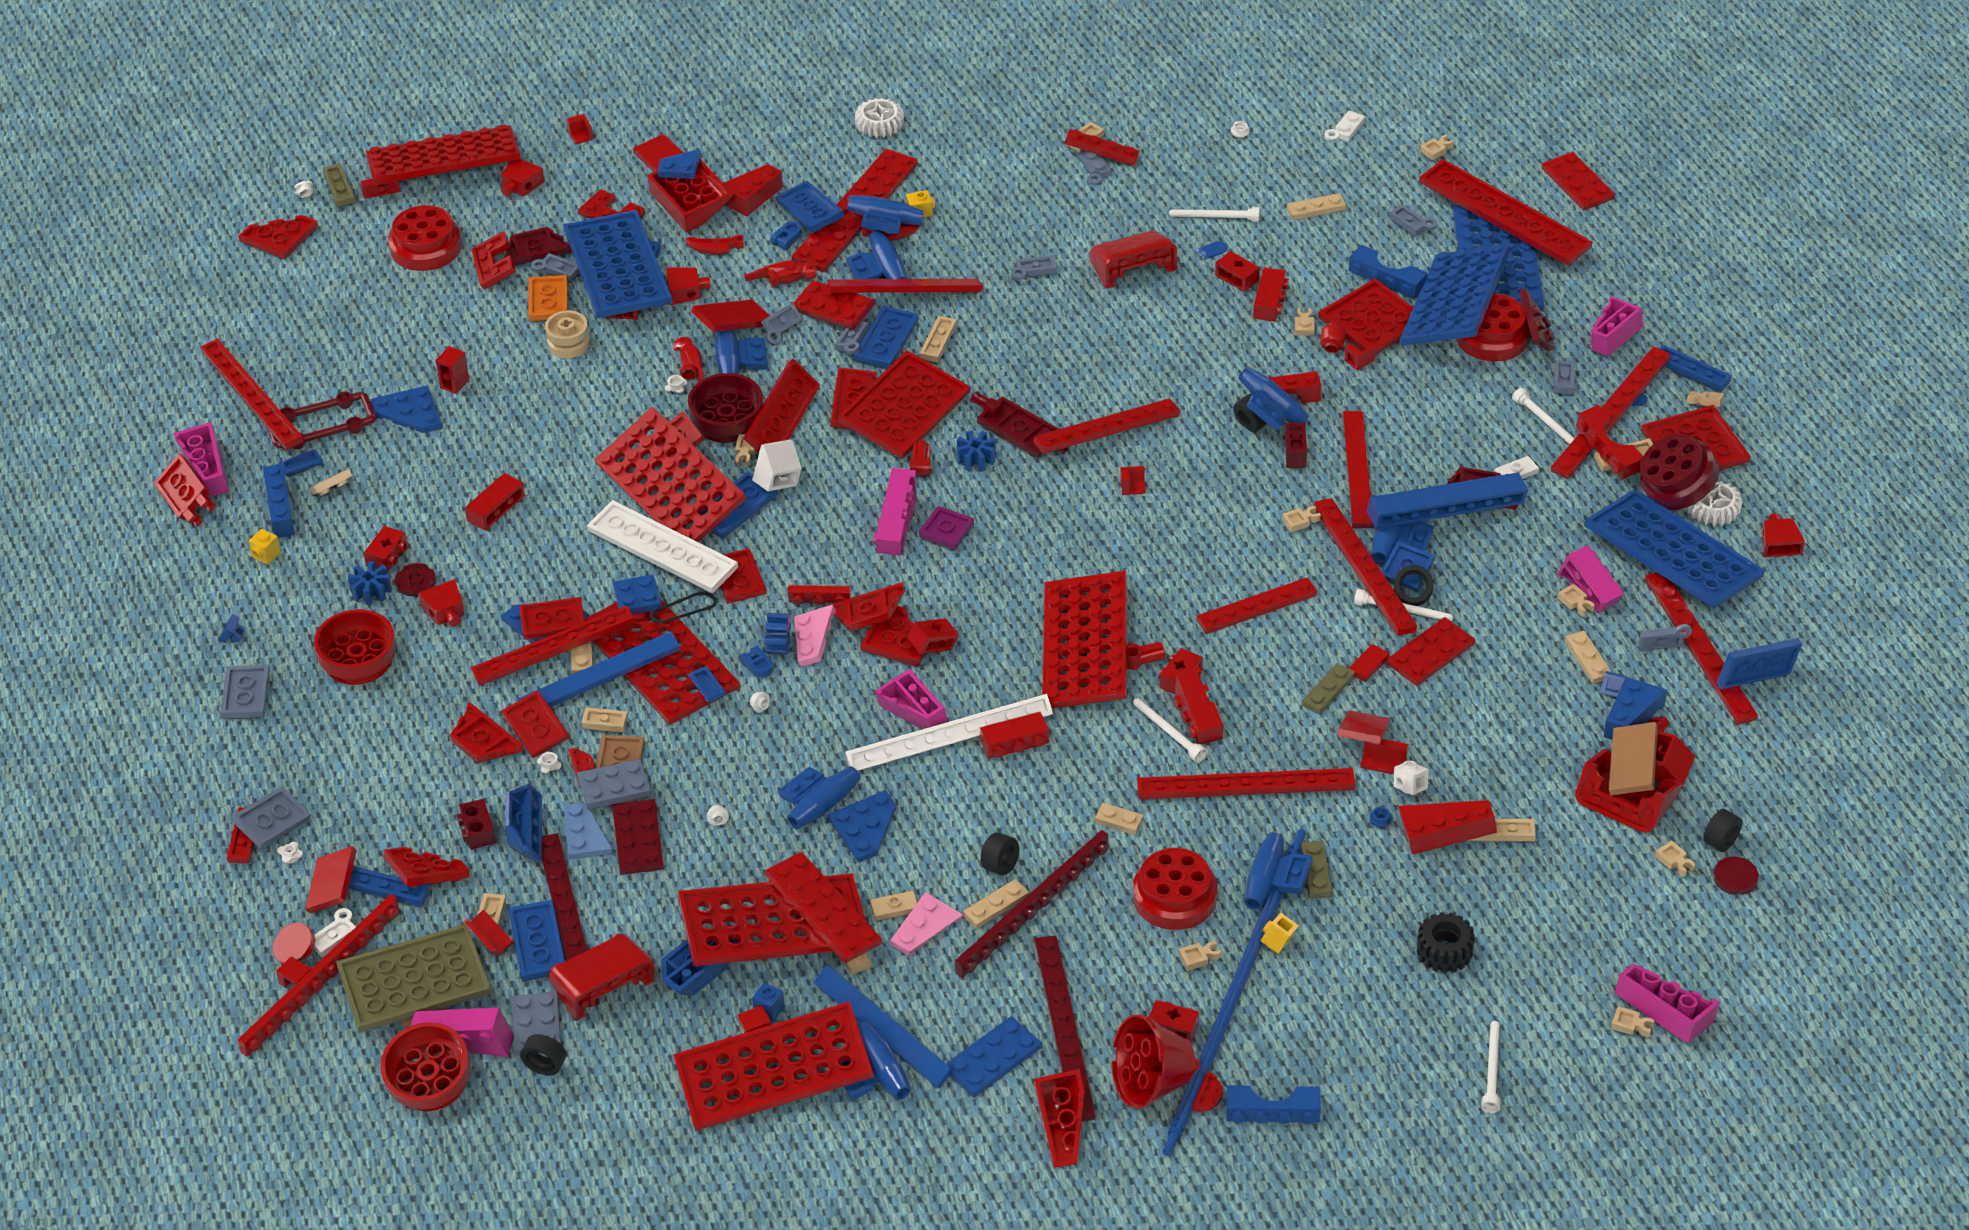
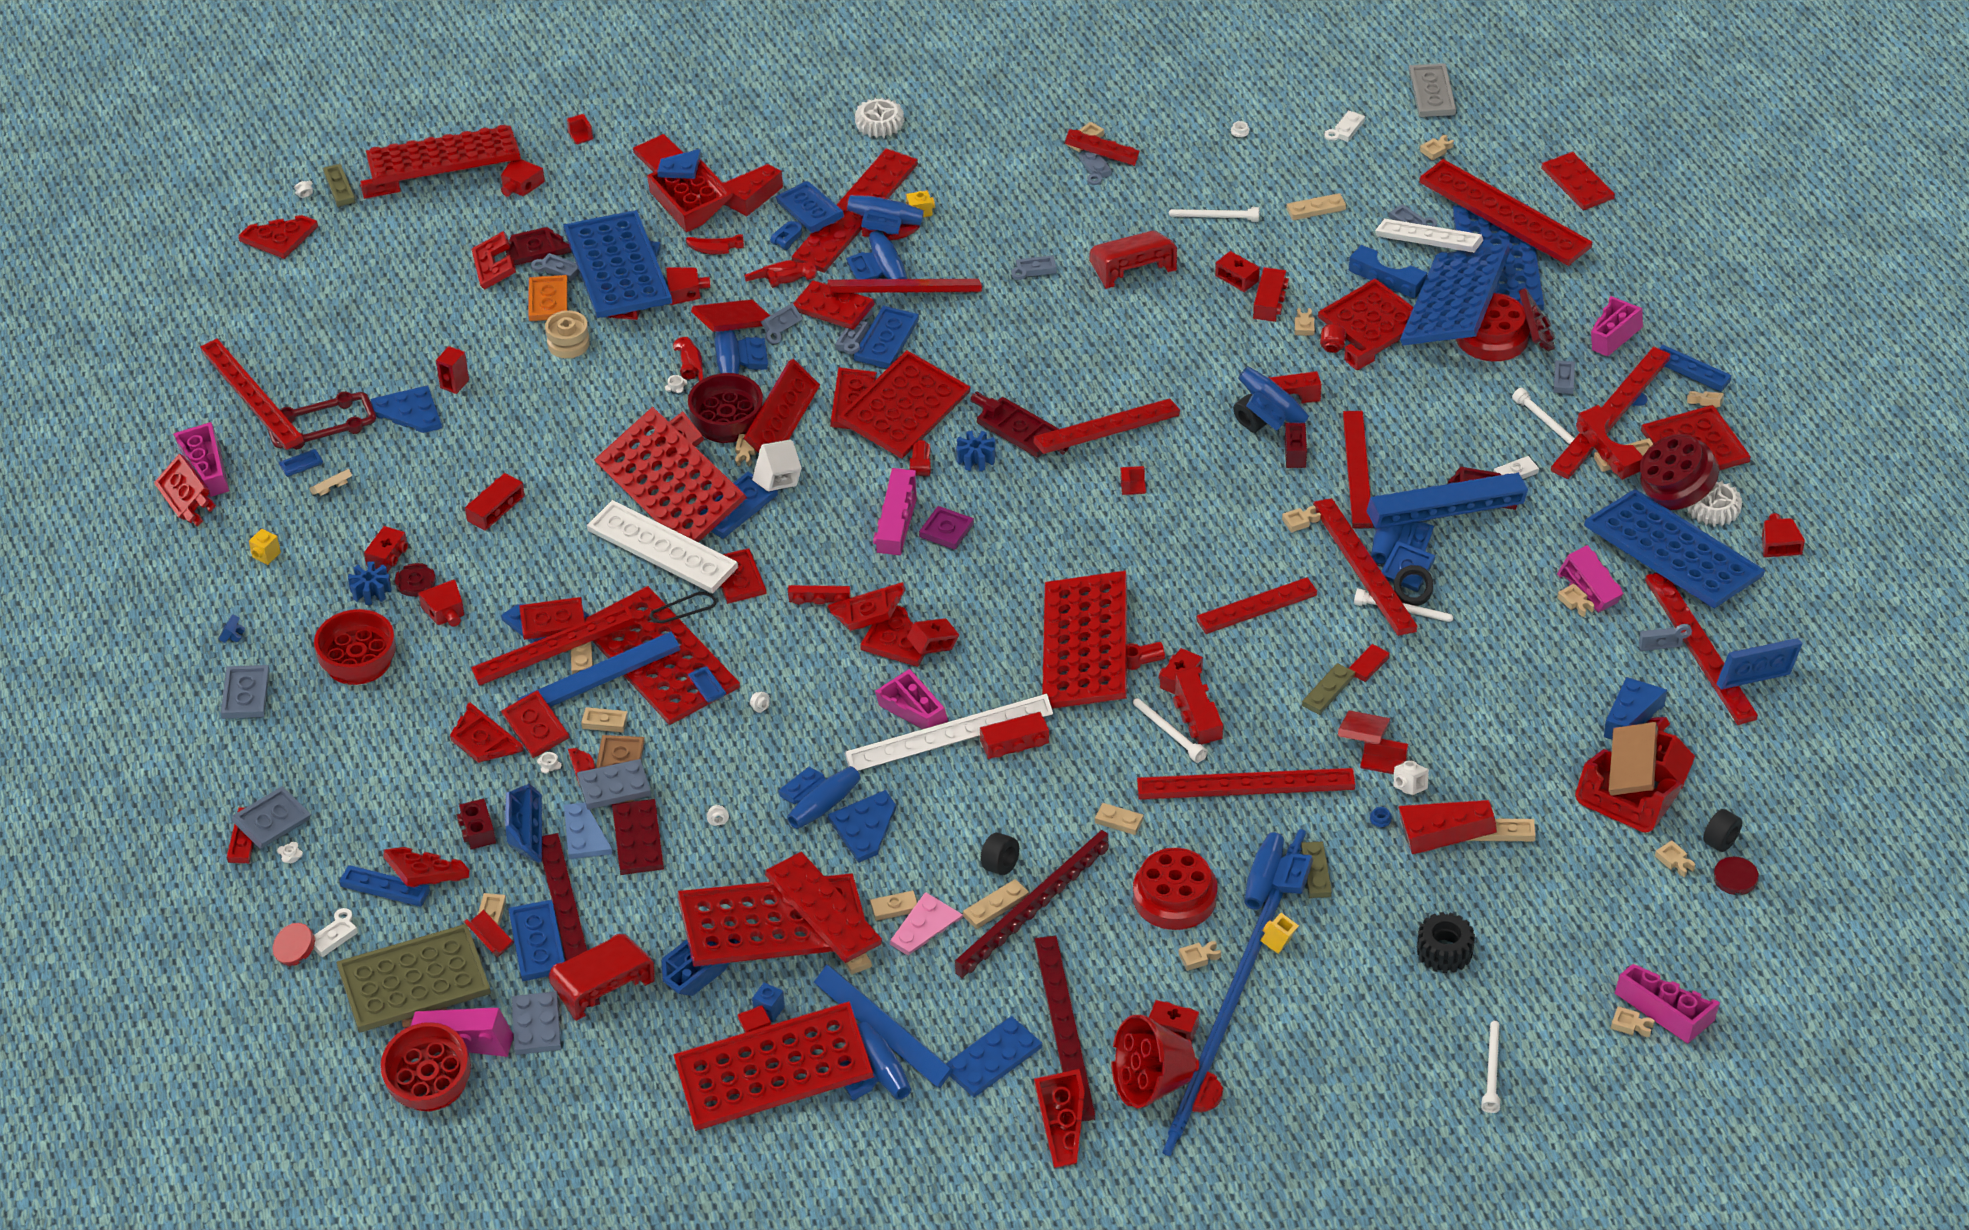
(278, 500): blue arch -> none
(291, 972): red panel -> none
(317, 976): red plate -> none
(331, 879): red tile -> none
(424, 238): red wheel -> none
(546, 1046): black tyre -> none
(599, 205): red plate -> none
(637, 593): blue plate -> none
(757, 662): blue plate -> none
(777, 633): blue gear -> none
(811, 634): bright pink wing -> none
(938, 339): tan plate -> none
(1213, 249): blue piece -> none
(1246, 1106): blue arch -> none
(1429, 235): none -> white plate
(1430, 651): red plate -> none
(1432, 90): none -> light grey plate
(1587, 656): tan plate -> none
(1612, 683): blue tile -> none

